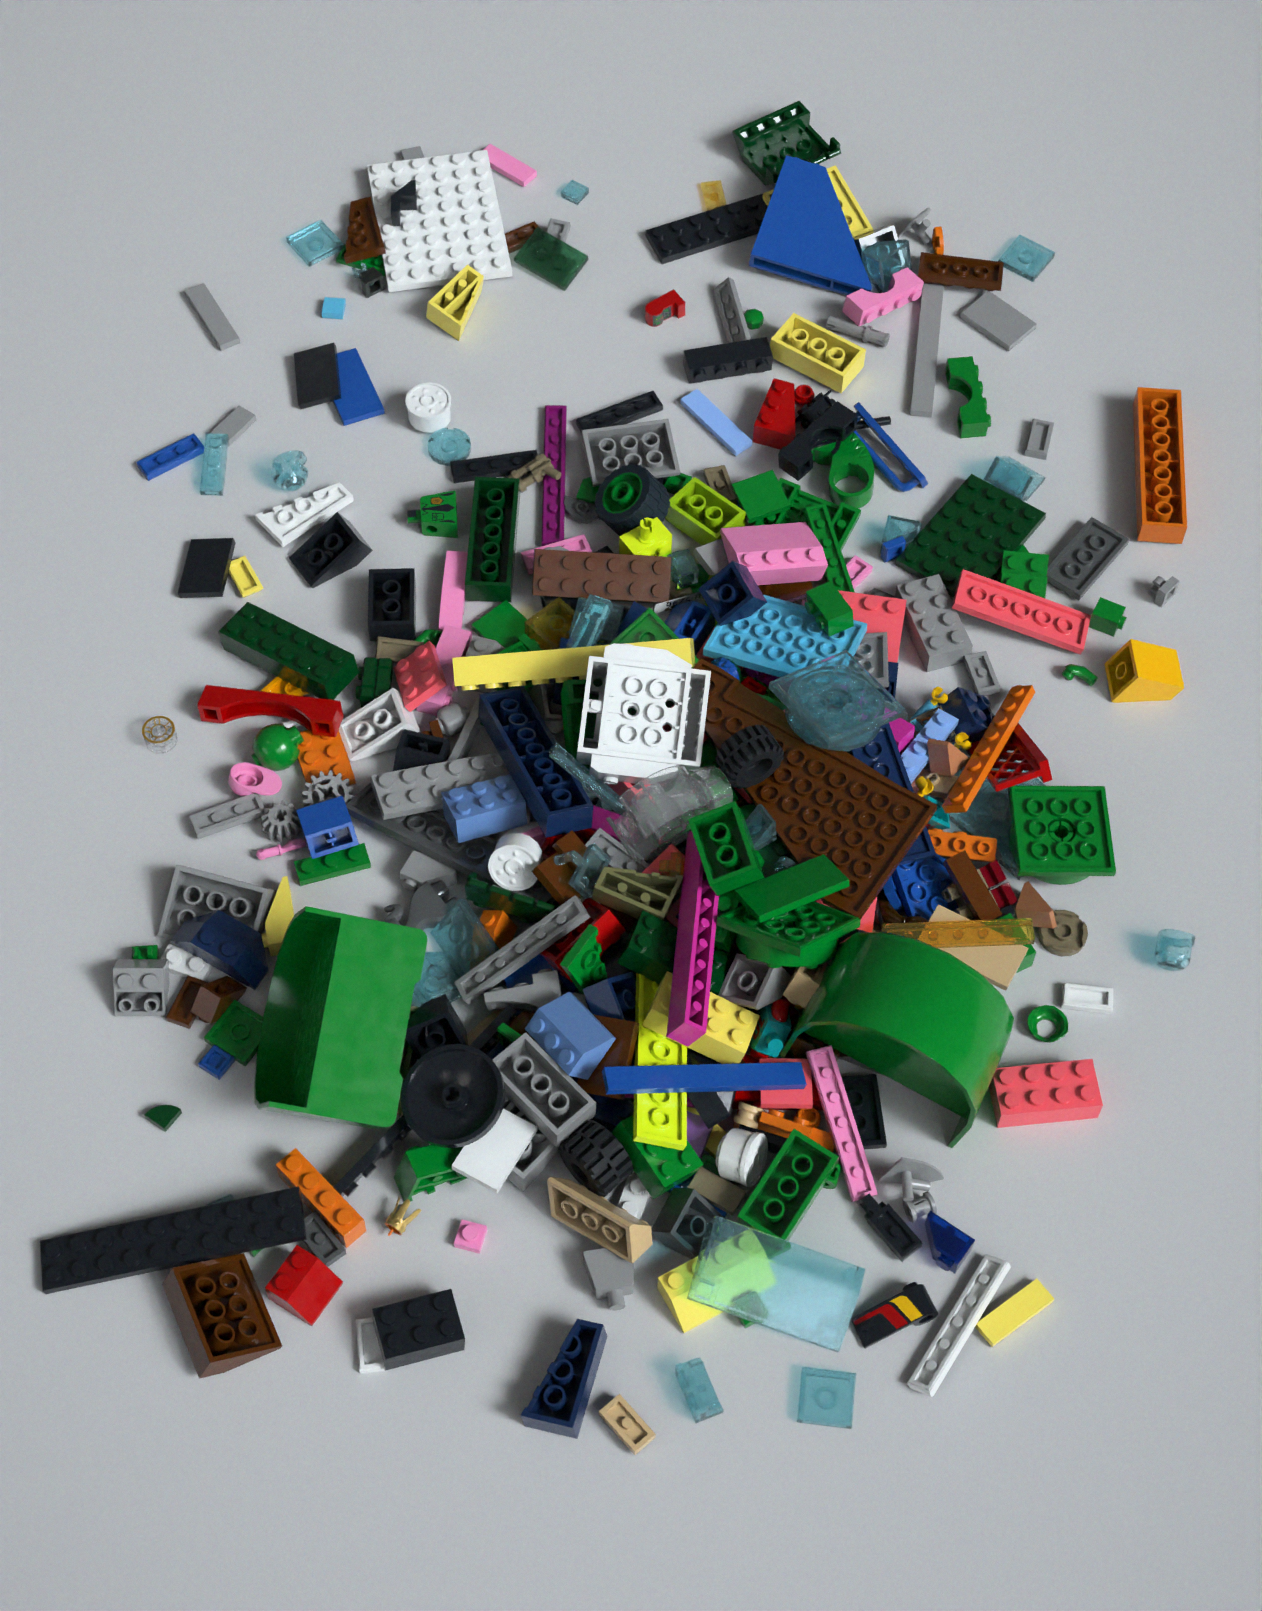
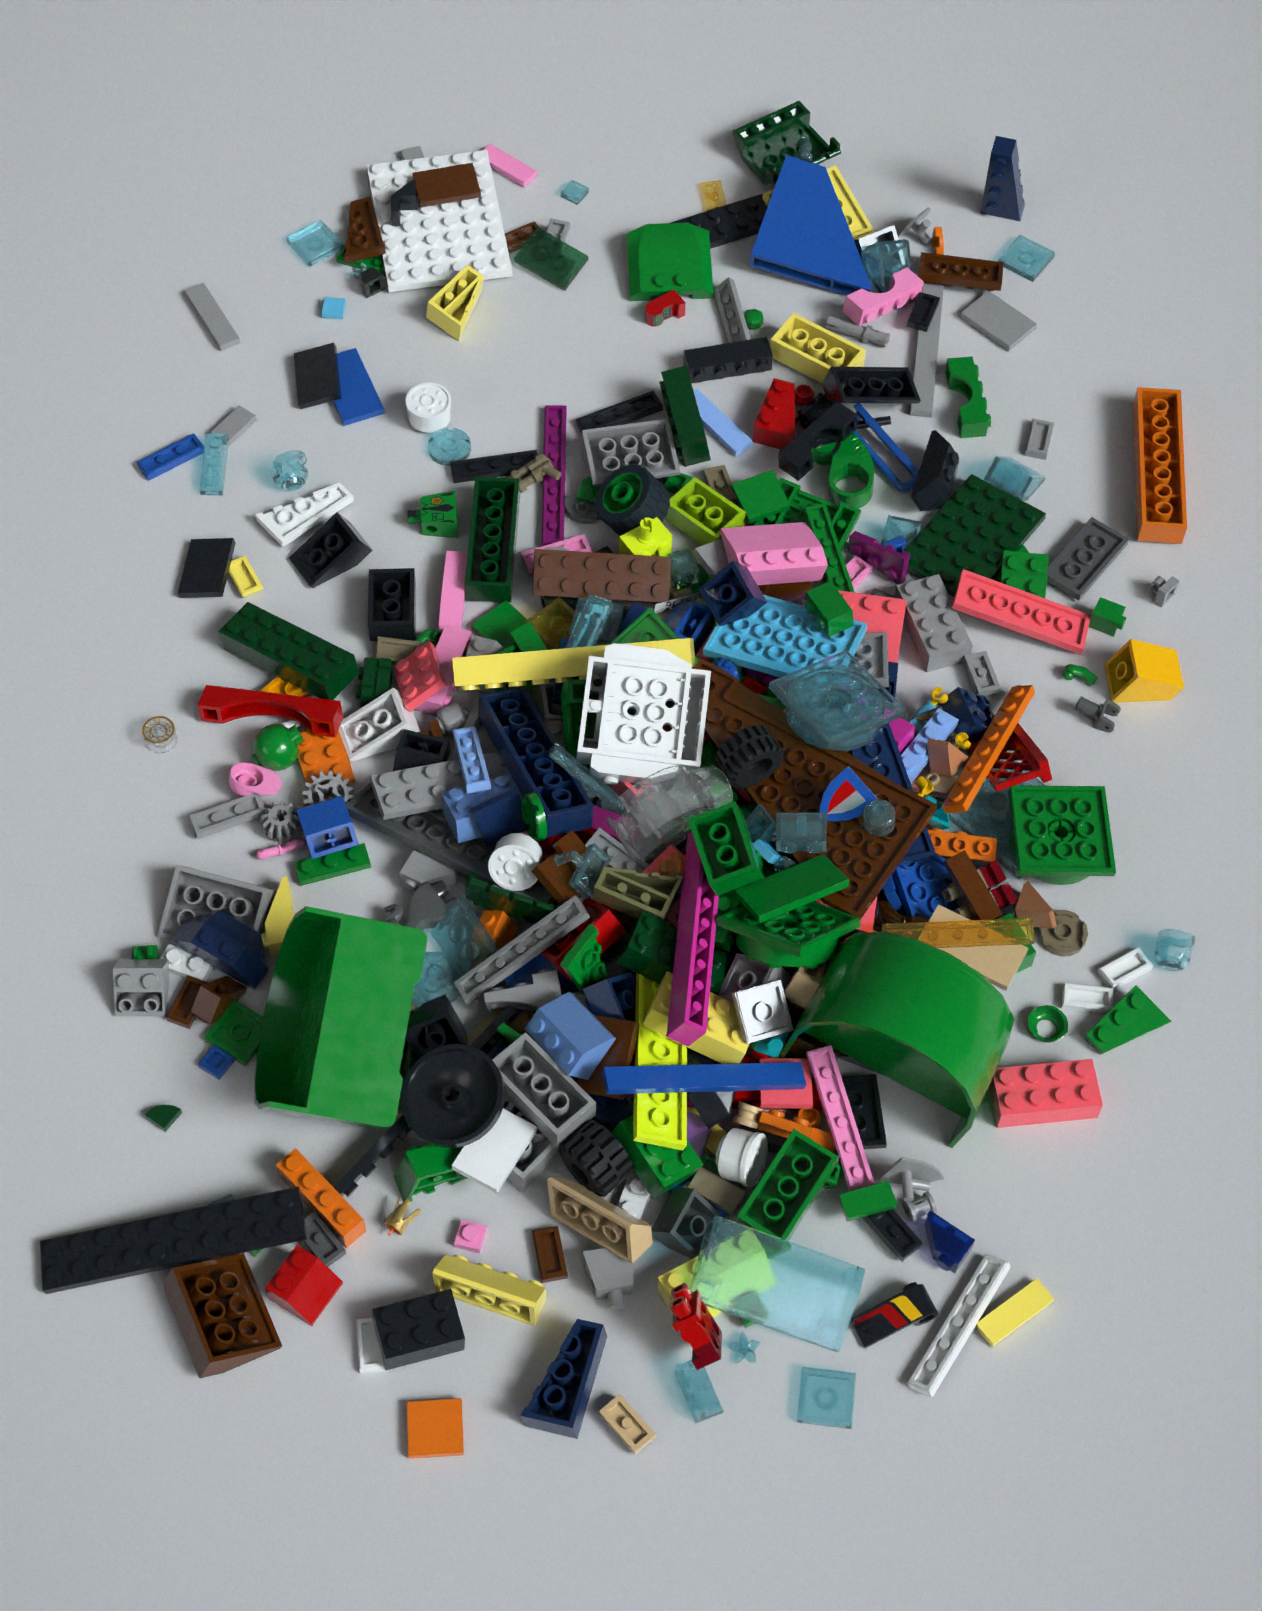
(435, 1428): none -> orange tile
(446, 185): none -> reddish brown tile
(471, 759): none -> light blue tile
(490, 1289): none -> light yellow slope
(500, 817): none -> dark blue tile
(527, 638): none -> green tile
(534, 815): none -> green tile
(549, 1254): none -> reddish brown tile
(669, 259): none -> green wedge
(684, 416): none -> dark green brick
(696, 1326): none -> red hips
(744, 1349): none -> clear light blue plant
(762, 1011): none -> tile
(766, 851): none -> medium azure tile
(801, 832): none -> clear light blue brick
(805, 149): none -> clear light blue arm
(845, 797): none -> shield
(867, 1201): none -> green tile
(870, 385): none -> black slope
(879, 818): none -> clear light blue head
(884, 559): none -> magenta wing
(923, 312): none -> black tile
(935, 474): none -> black wedge
(1003, 183): none -> dark blue wedge
(1097, 712): none -> dark grey piece
(1125, 968): none -> white tile
(1125, 1021): none -> green wing

